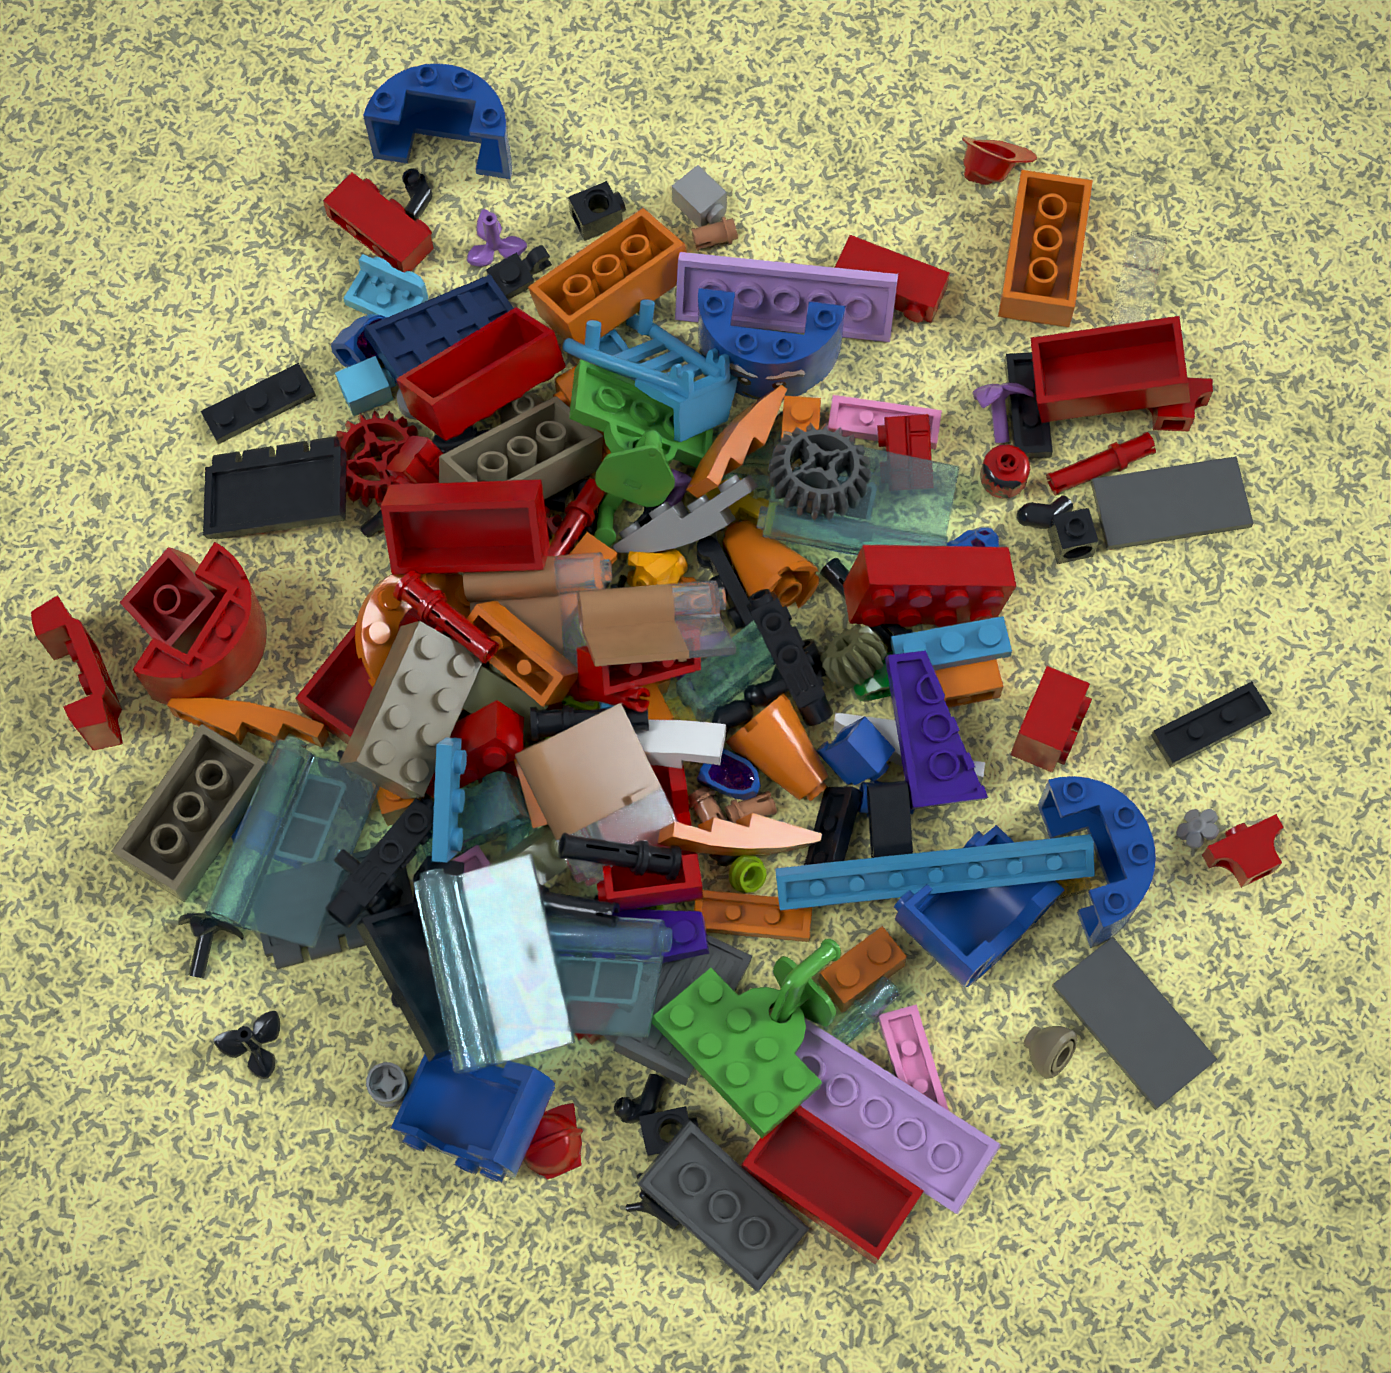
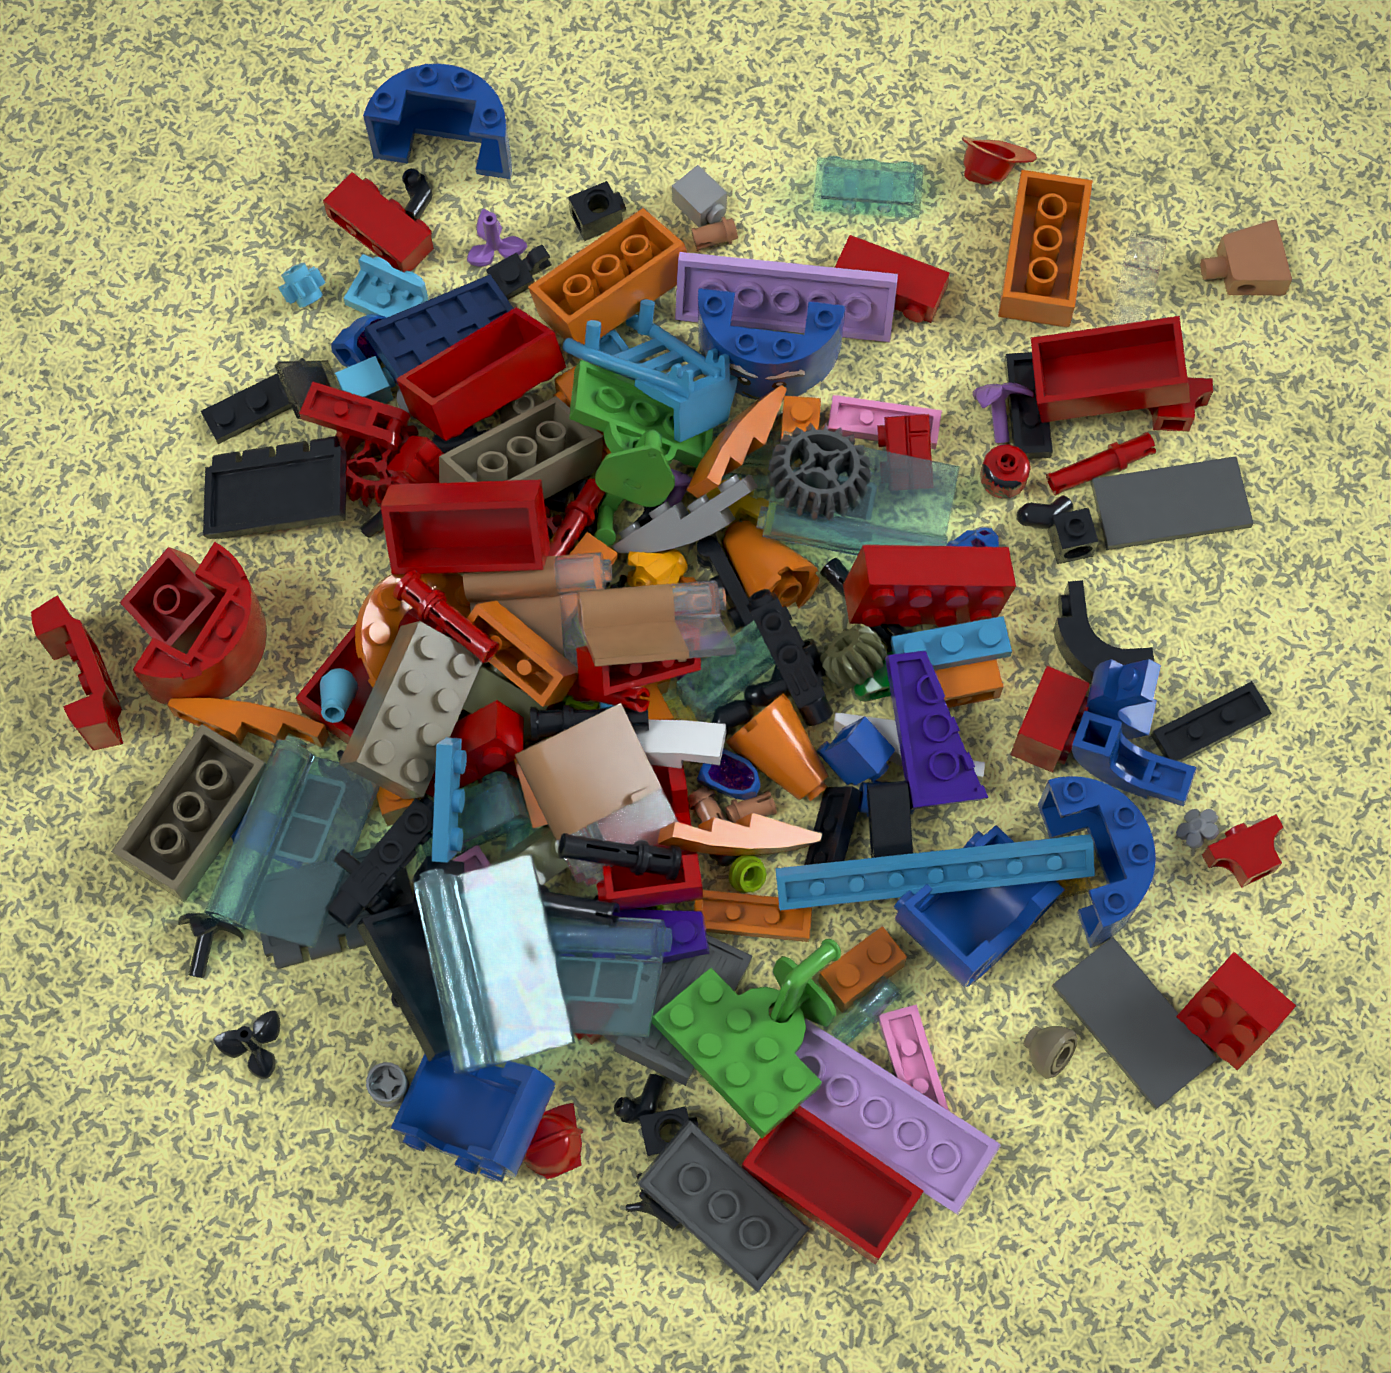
(298, 377): none -> clear smoke piece
(302, 285): none -> medium azure gear
(337, 693): none -> medium azure cone
(354, 415): none -> red plate
(868, 187): none -> clear light blue brick
(1079, 643): none -> black arch
(1121, 764): none -> blue arch
(1125, 694): none -> blue arch
(1236, 1011): none -> red brick
(1251, 261): none -> nougat torso

